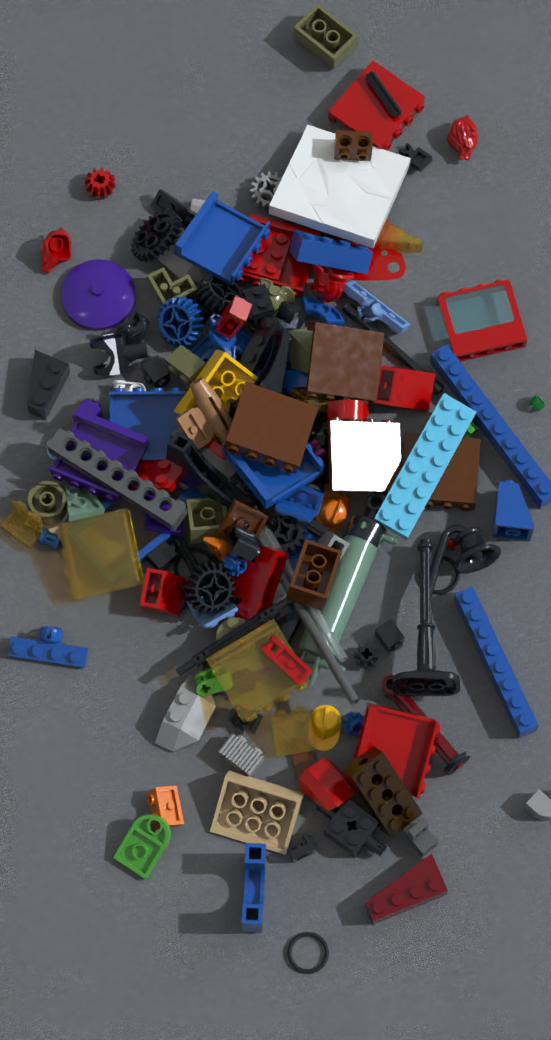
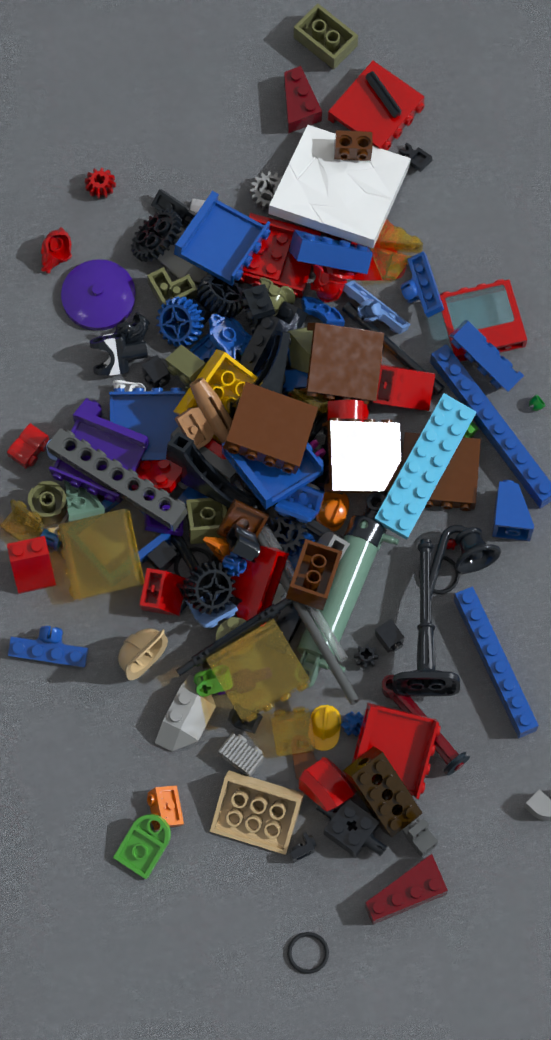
(28, 446): none -> red brick
(31, 564): none -> red slope
(46, 383): black wedge -> none
(141, 651): none -> tan piece
(233, 317): red brick -> none
(253, 887): blue arch -> none
(287, 660): red plate -> none
(300, 101): none -> dark red wedge
(389, 262): none -> clear yellow slope
(422, 285): none -> blue plate
(463, 136): red hair -> none
(485, 356): none -> blue wedge

